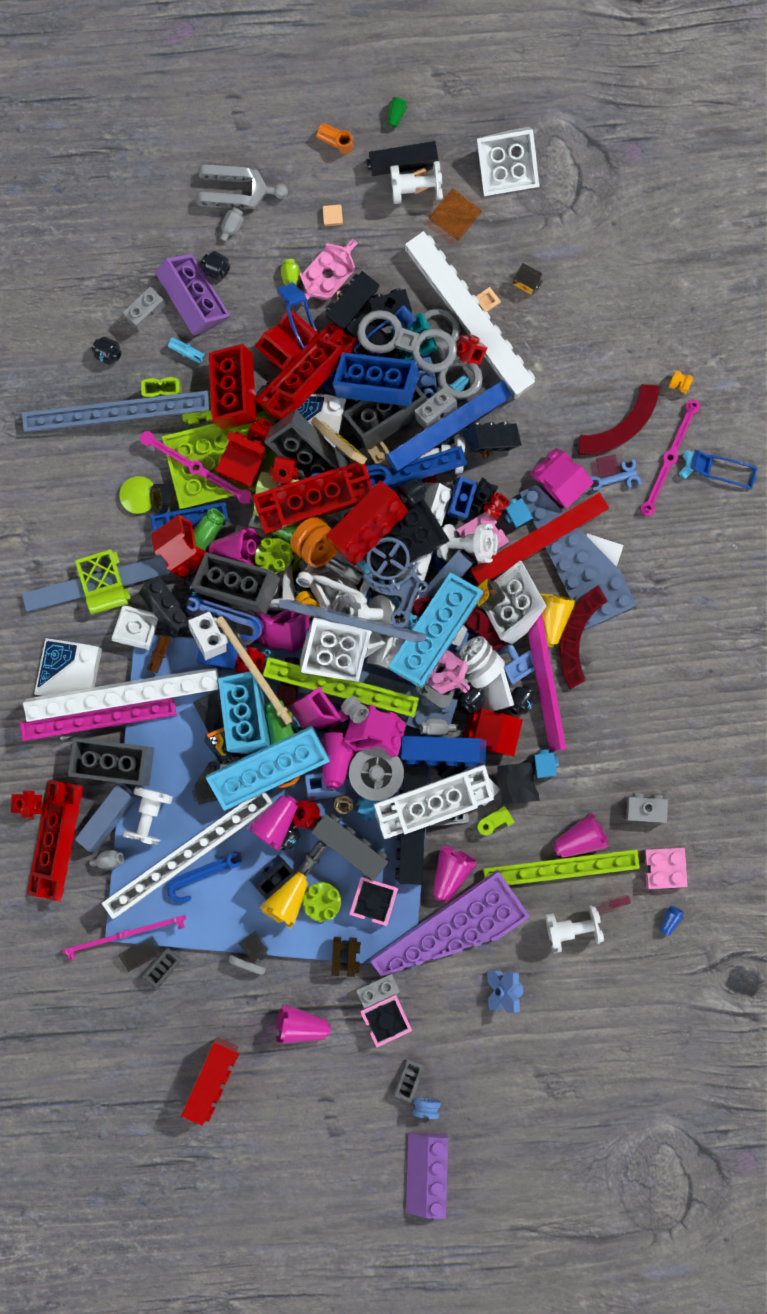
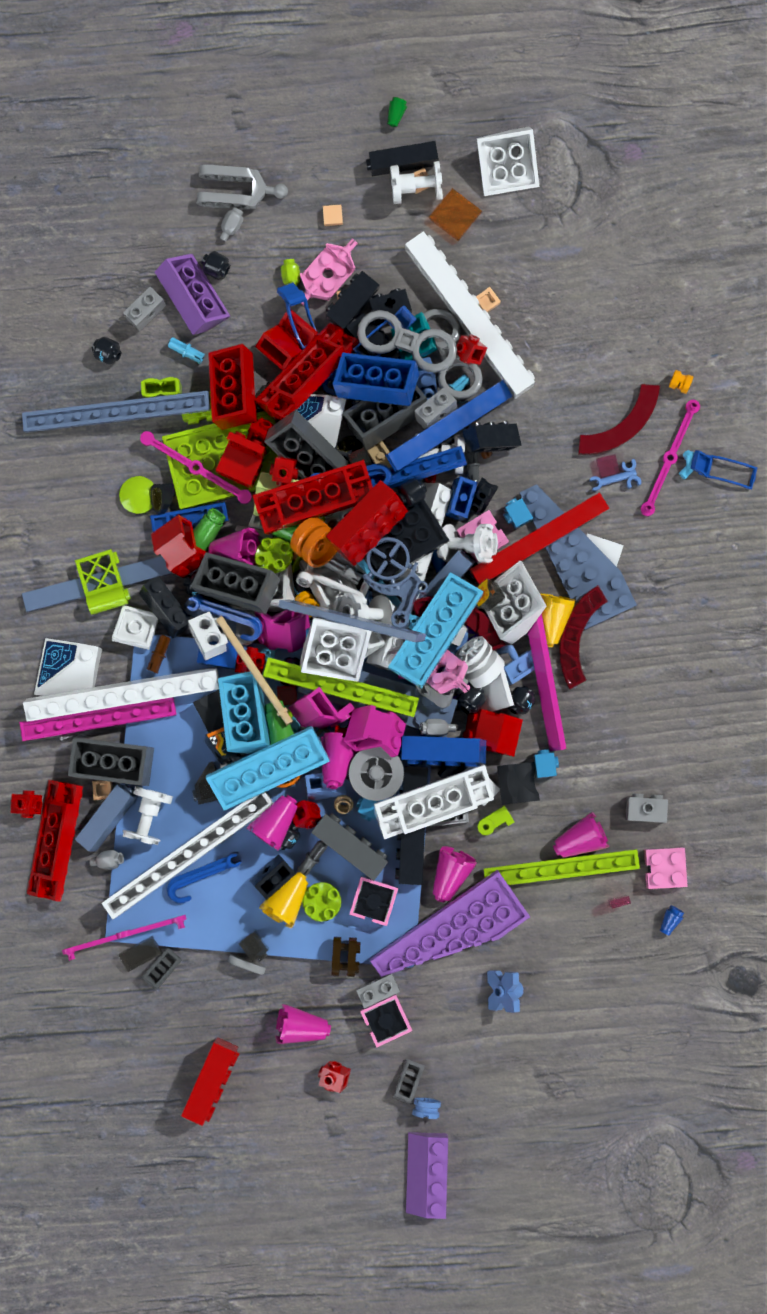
(101, 789): none -> light nougat tile
(334, 137): orange piece -> none
(334, 1076): none -> red brick
(338, 440): tan tile -> none
(355, 710): light grey wheel -> none
(473, 466): none -> dark grey axle
(496, 505): red wheel -> none
(528, 279): clear smoke brick -> none
(561, 477): dark pink piece -> none
(567, 930): white piece -> none

